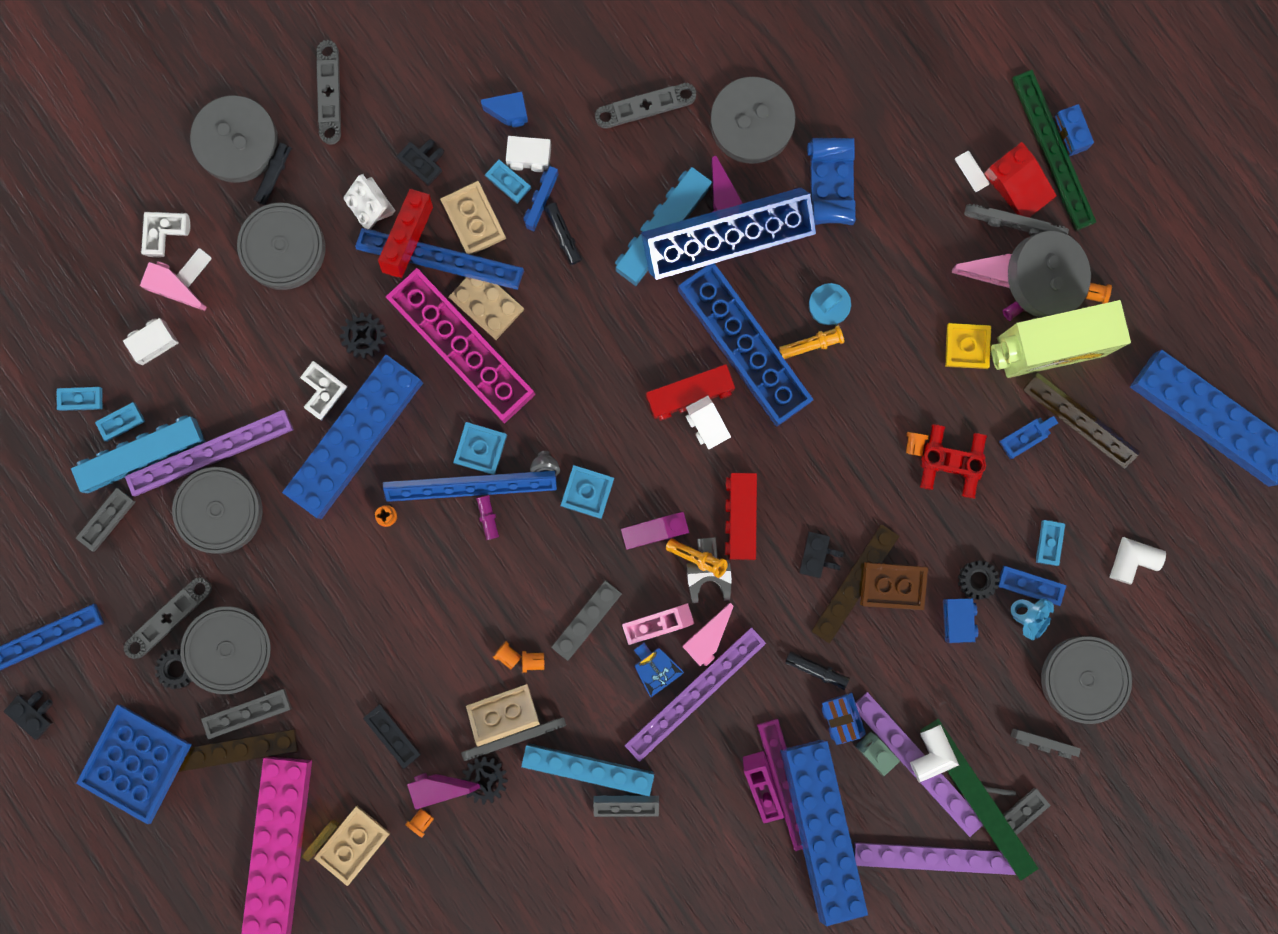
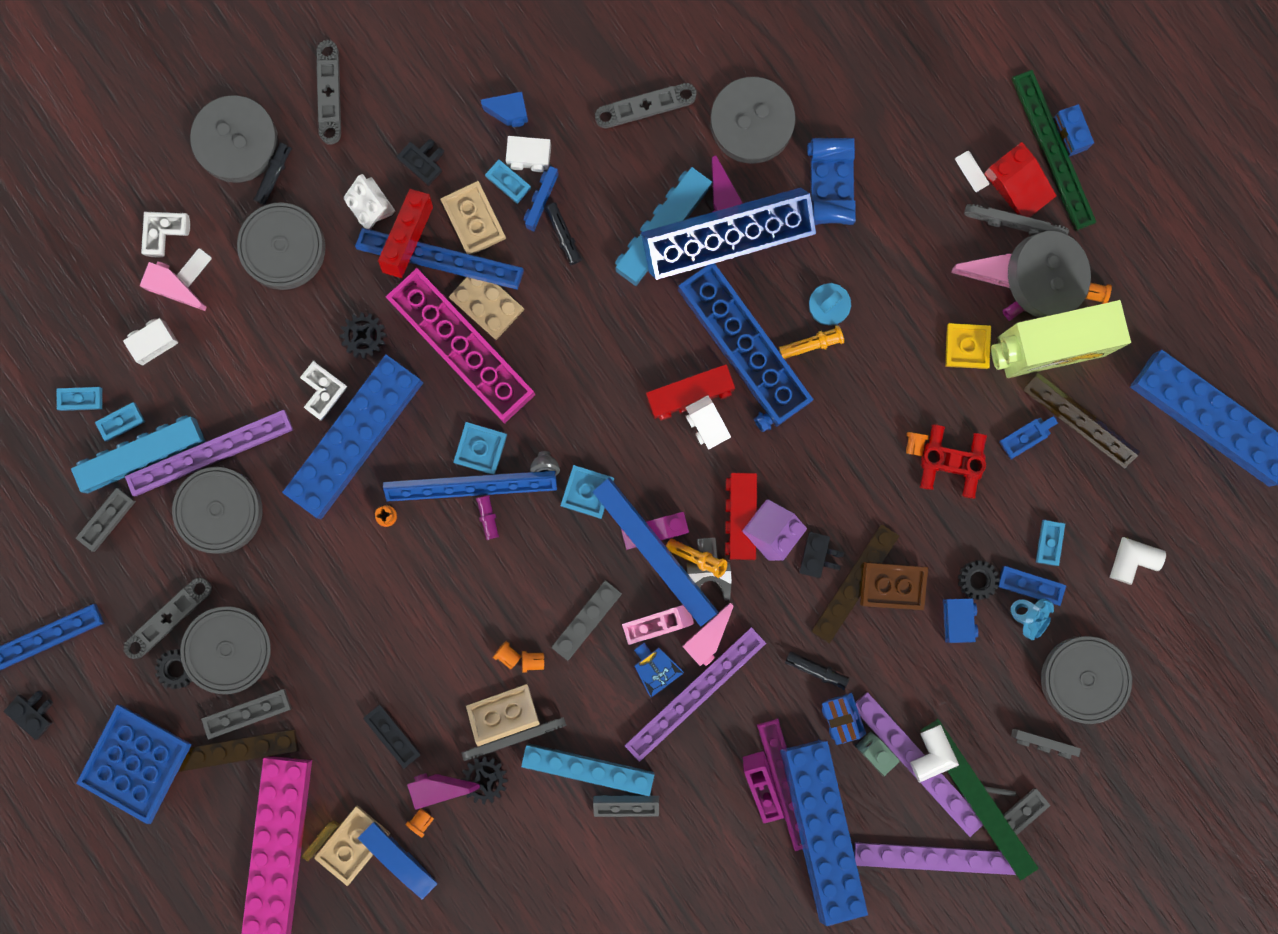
(397, 860): none -> blue slope
(655, 552): none -> blue tile
(763, 422): none -> blue plate
(774, 530): none -> medium lavender slope

